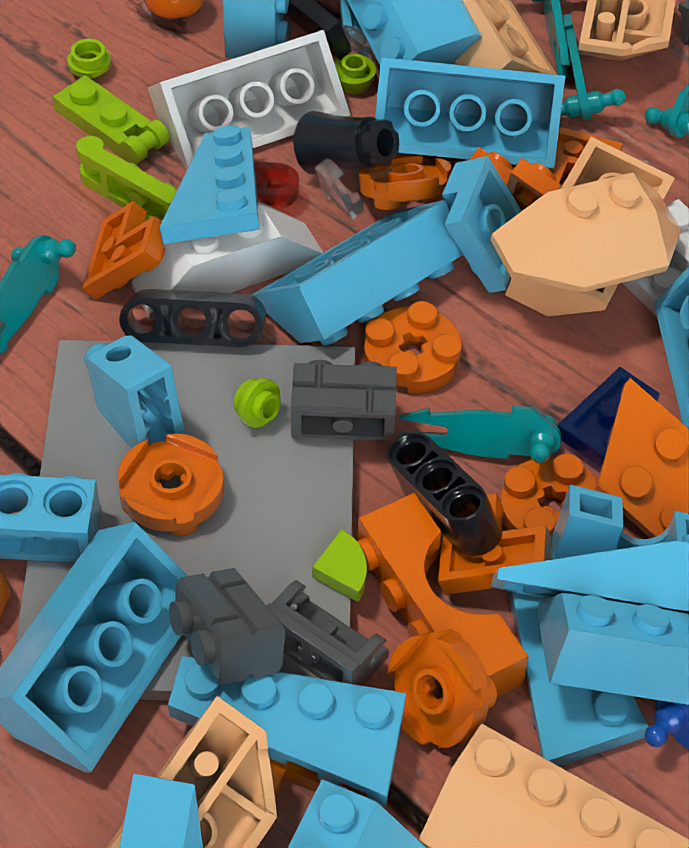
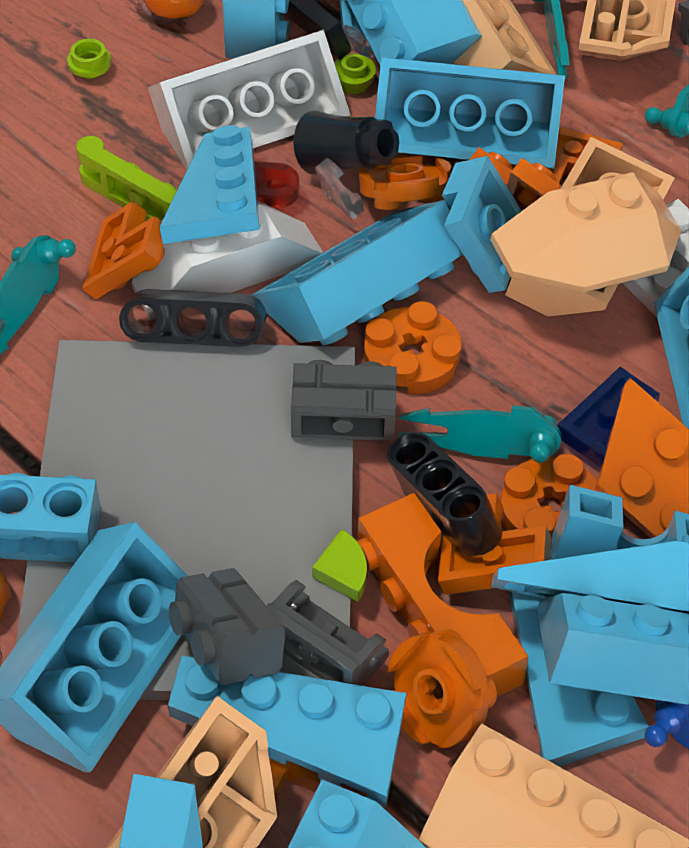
(110, 119): lime plate -> none
(134, 390): medium azure torso -> none
(175, 508): orange plate -> none
(257, 401): lime plate -> none
(585, 102): teal piece -> none

